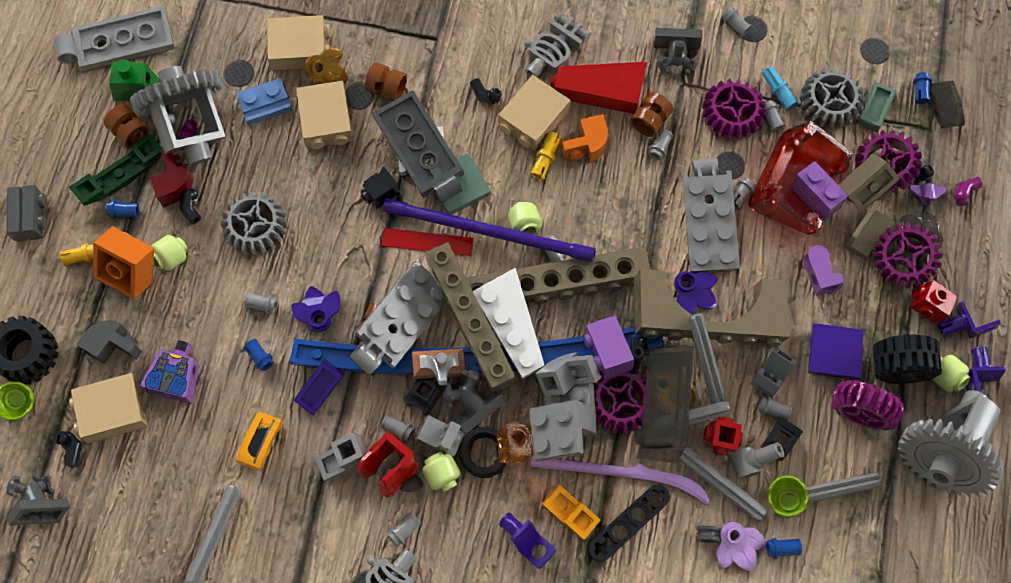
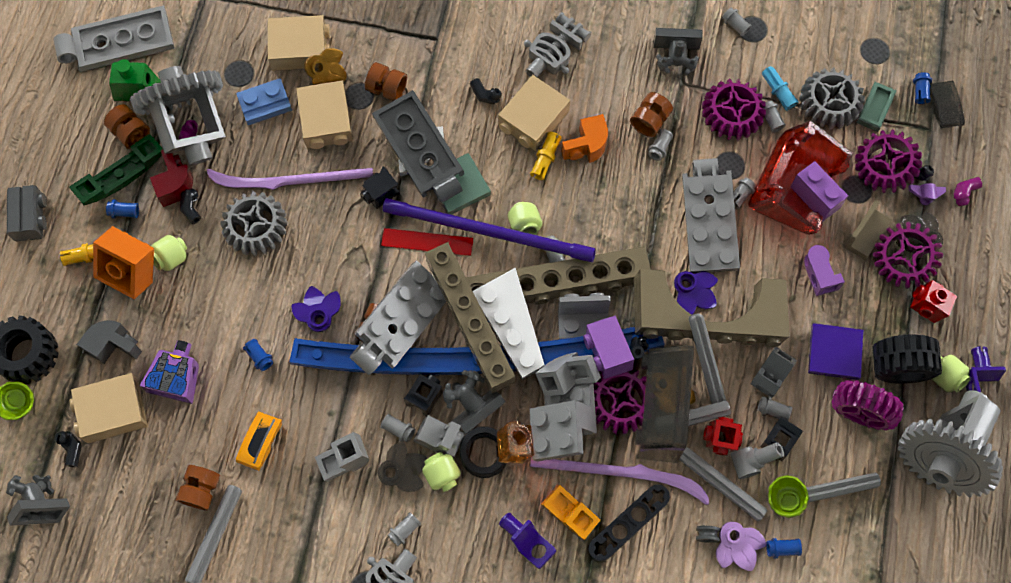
(197, 487): none -> dark orange wheel
(263, 303): light grey pin -> none
(275, 182): none -> lavender piece
(319, 387): dark purple tile -> none
(378, 453): red piece -> none
(438, 364): piece -> none
(578, 311): none -> light grey bracket
(602, 85): red slope -> none
(869, 181): dark tan panel -> none
(965, 322): dark purple bracket -> none

